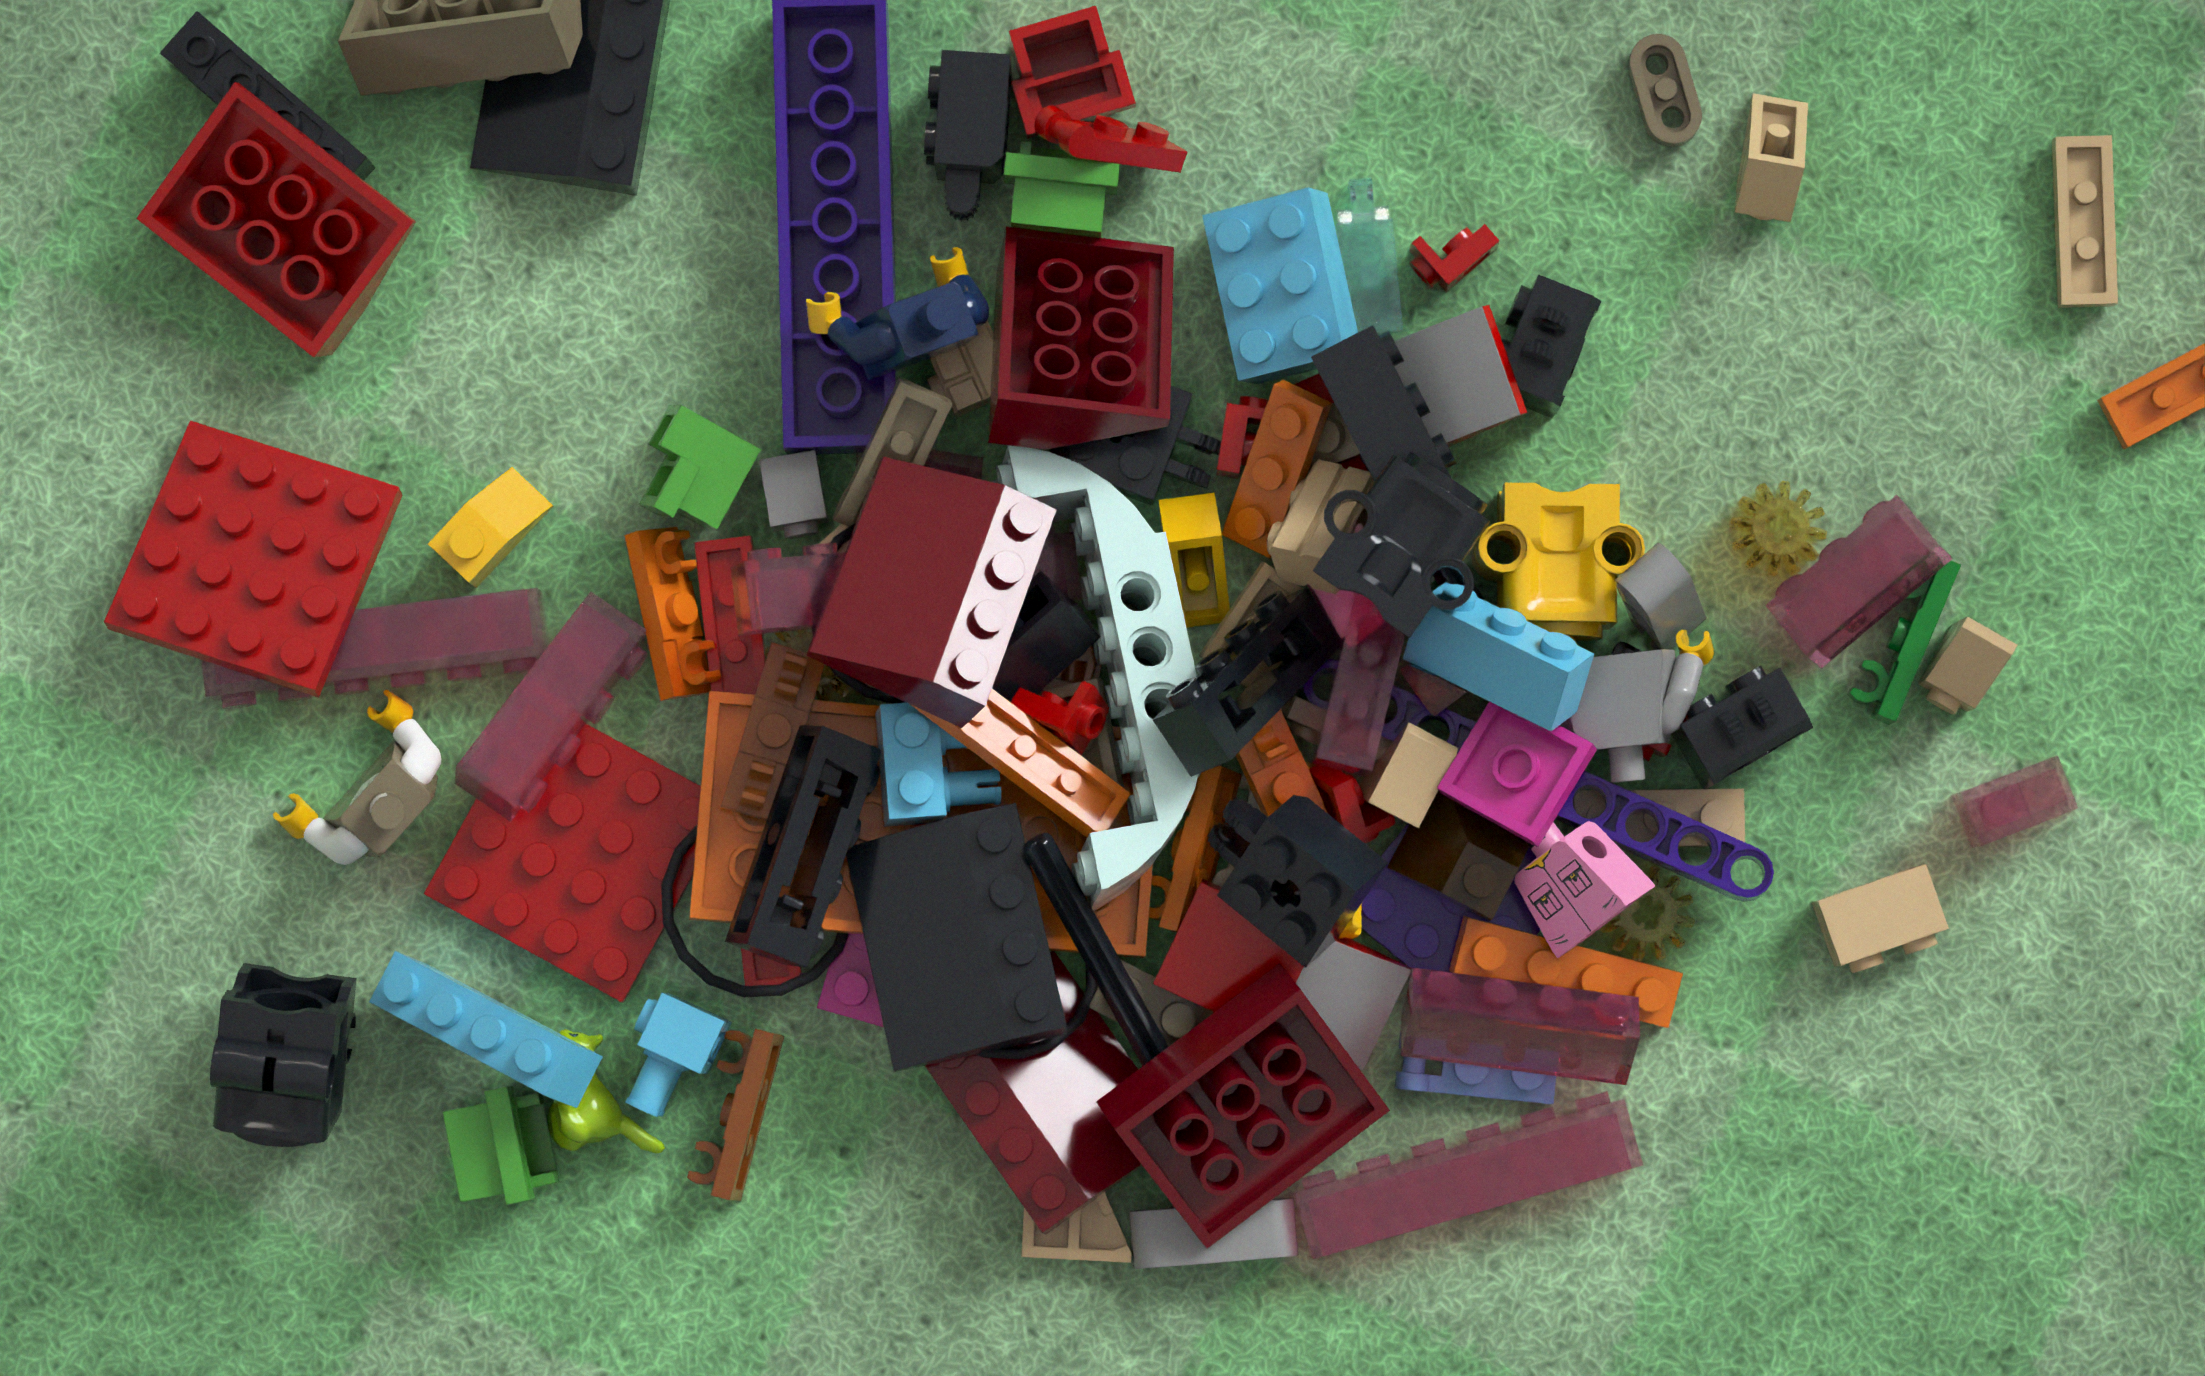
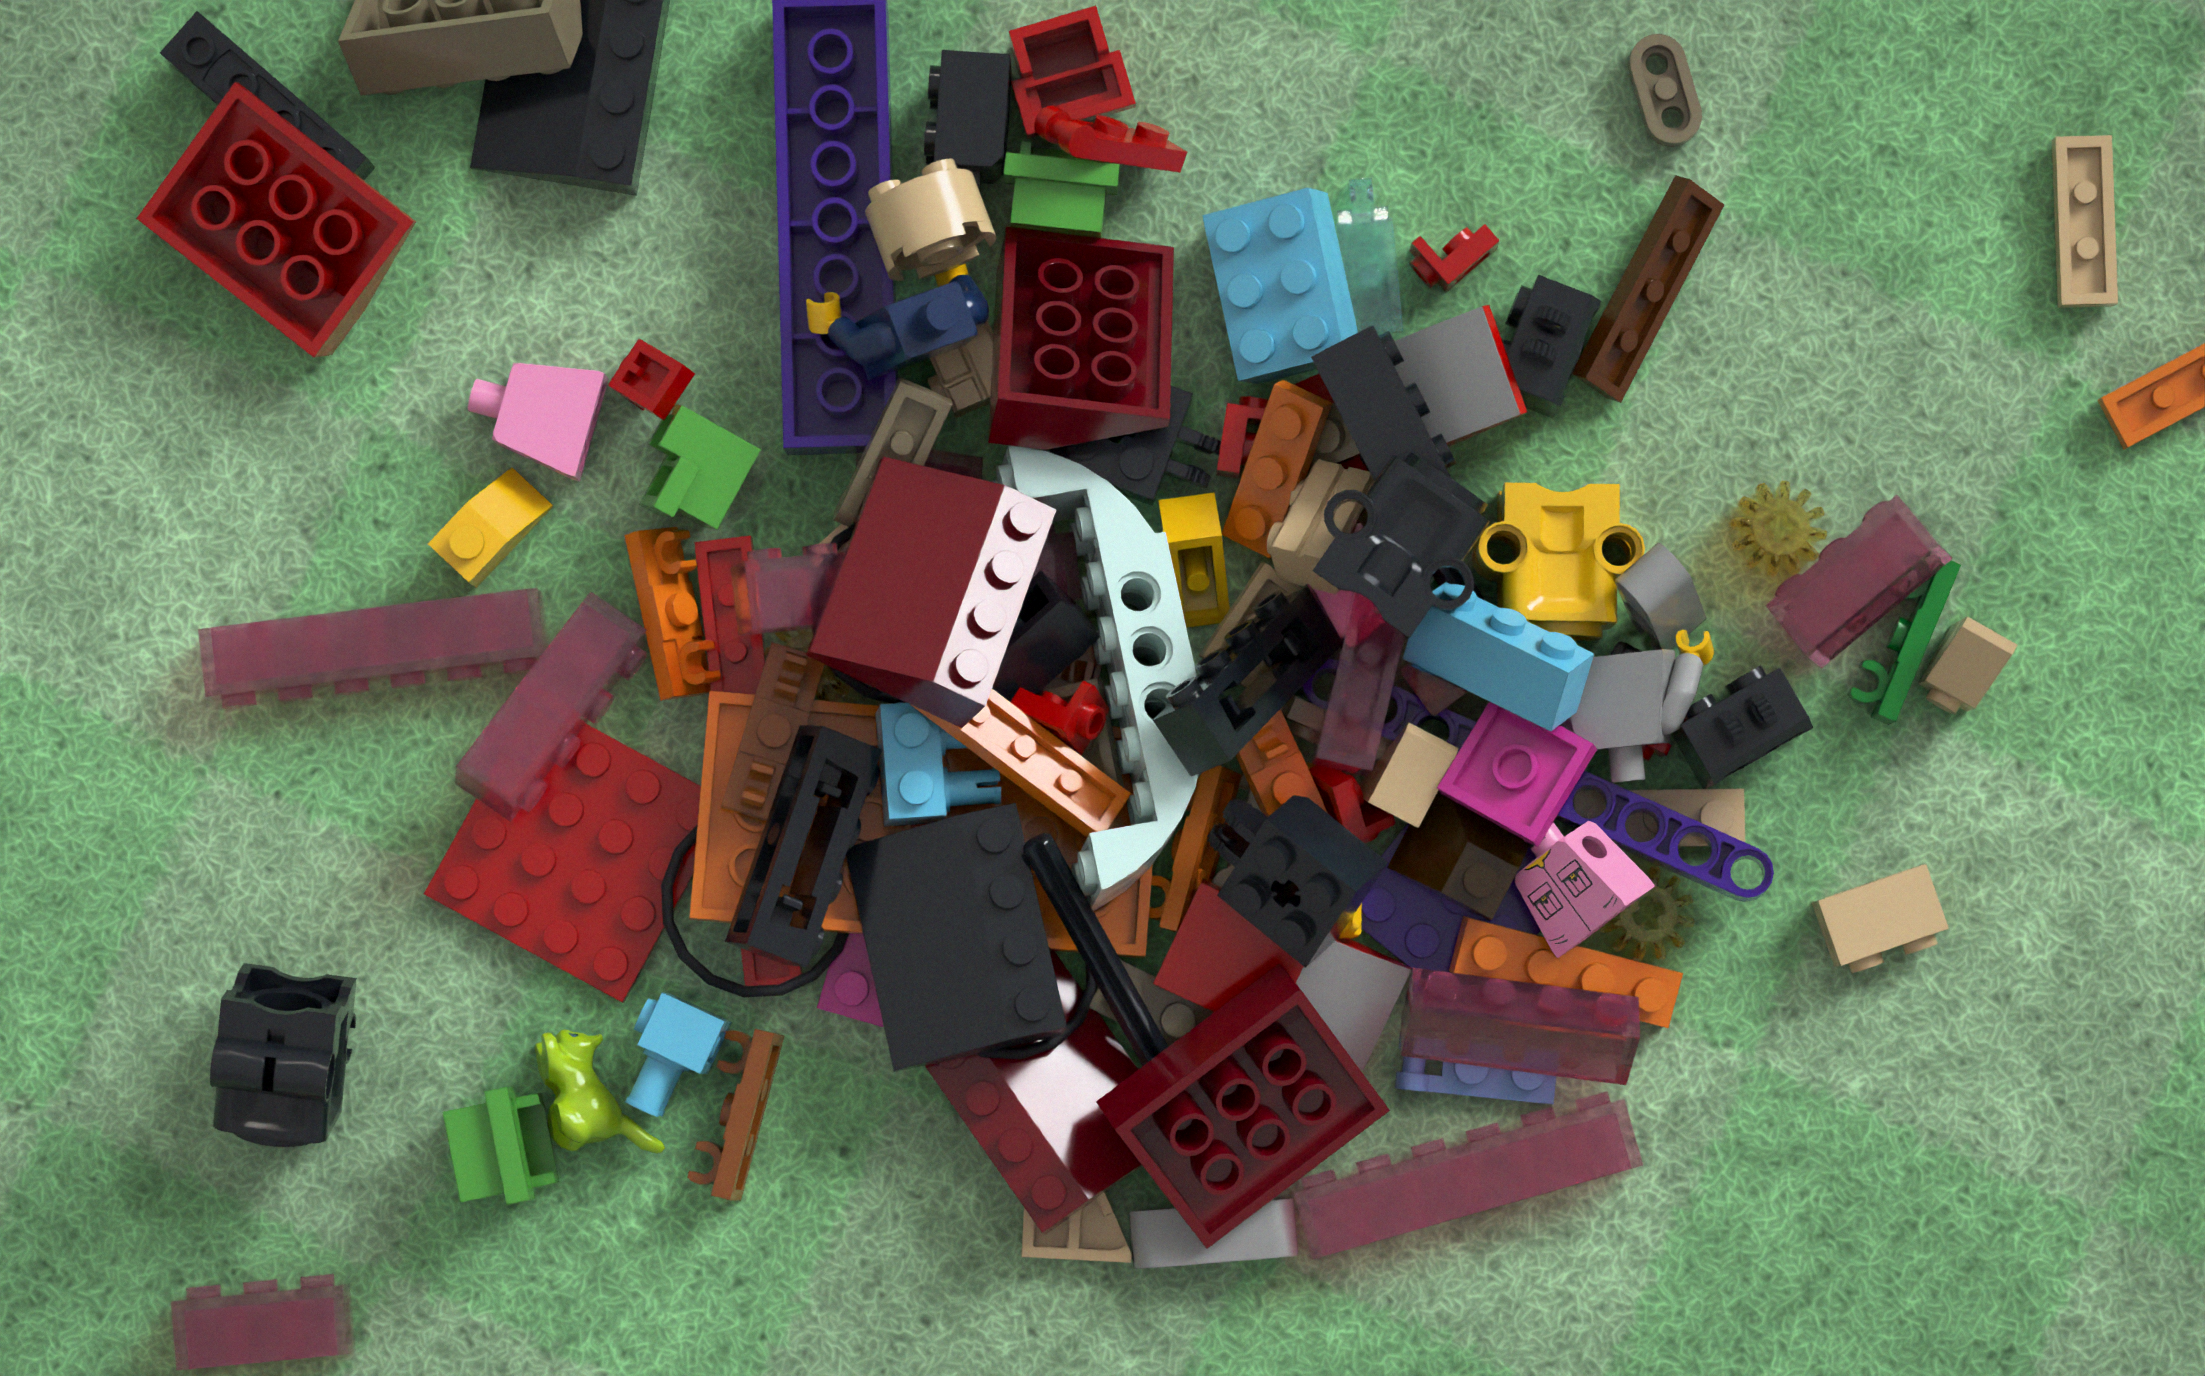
(253, 558): red plate -> none
(262, 1323): none -> clear pink brick
(383, 797): torso -> none
(486, 1029): medium azure brick -> none
(544, 413): none -> bright pink torso
(651, 379): none -> red bracket
(794, 493): light grey brick -> none
(929, 220): none -> tan brick
(1648, 288): none -> reddish brown plate
(1772, 158): tan slope -> none
(2014, 802): clear pink slope -> none

